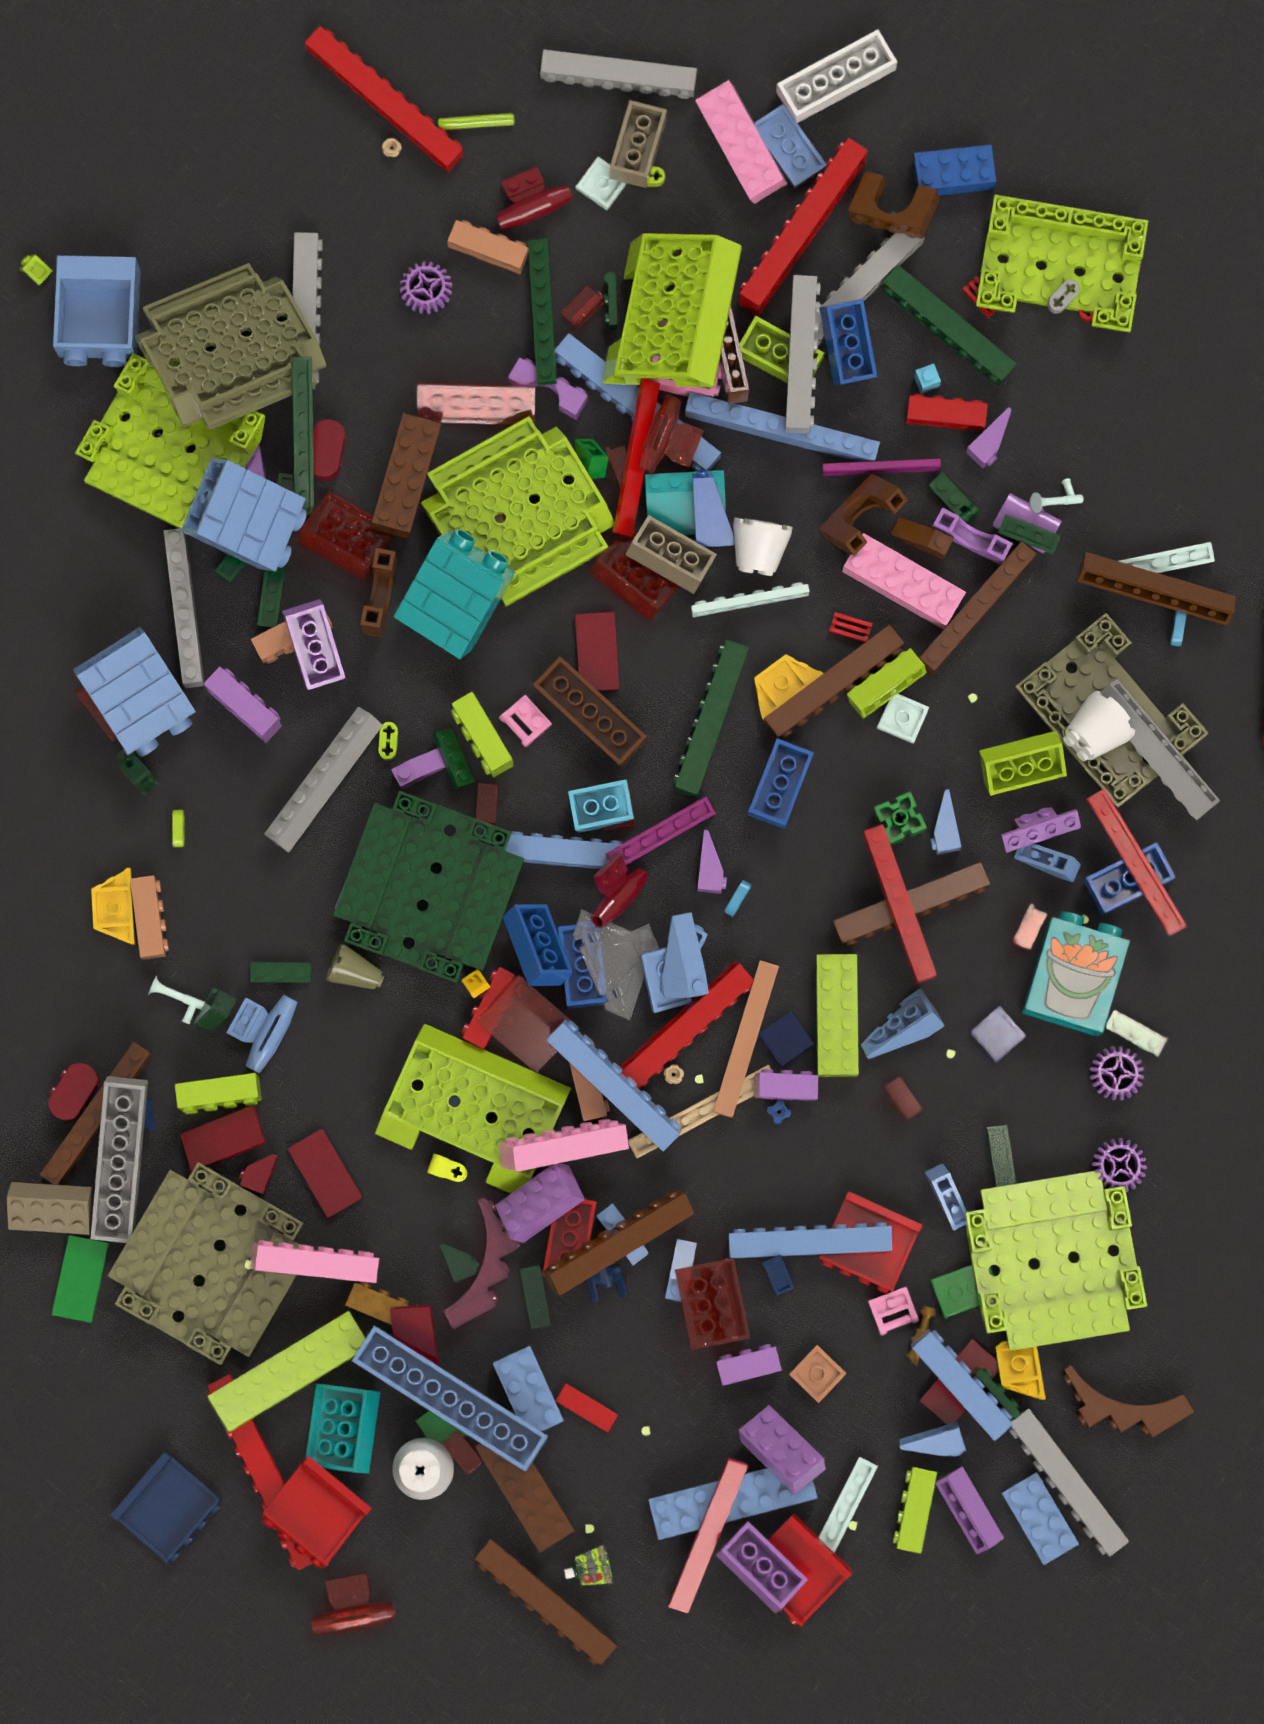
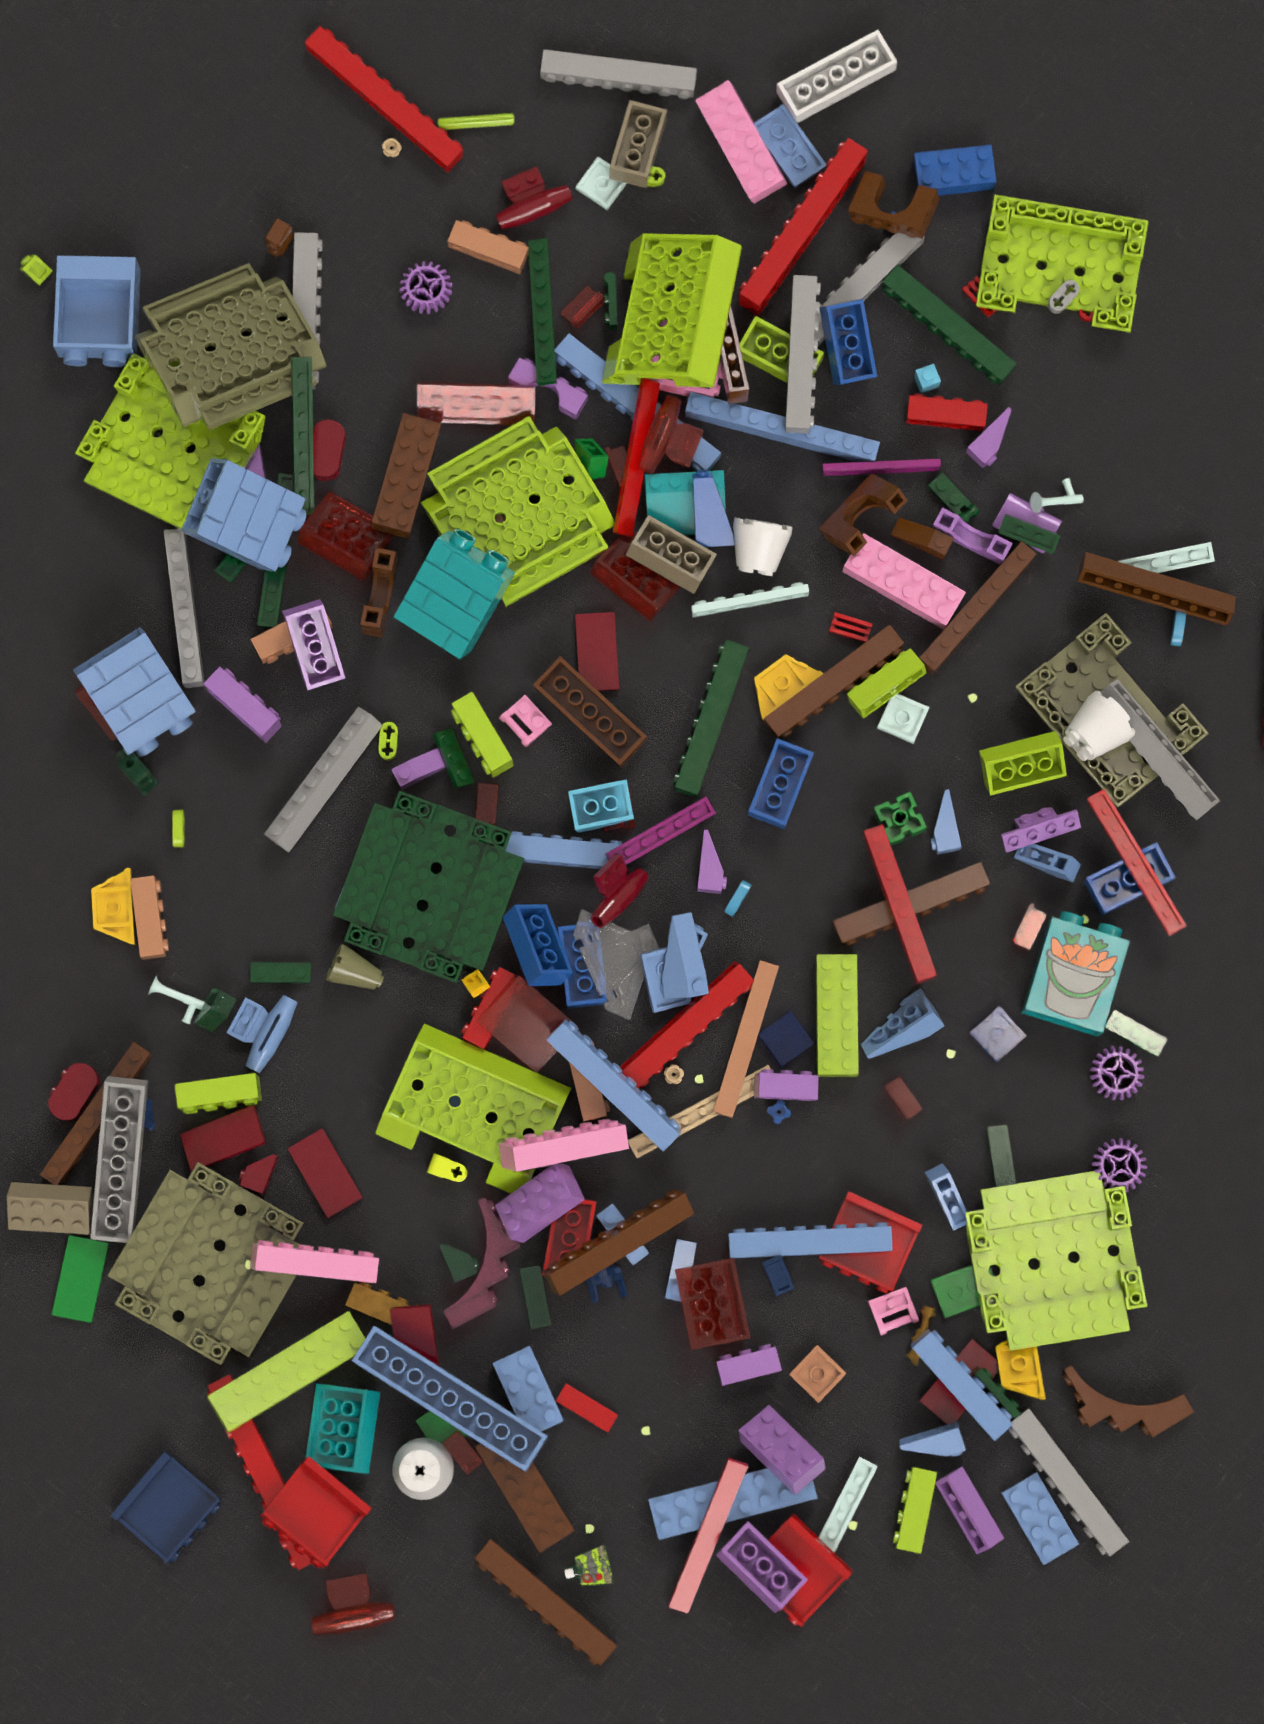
(278, 238): none -> reddish brown brick

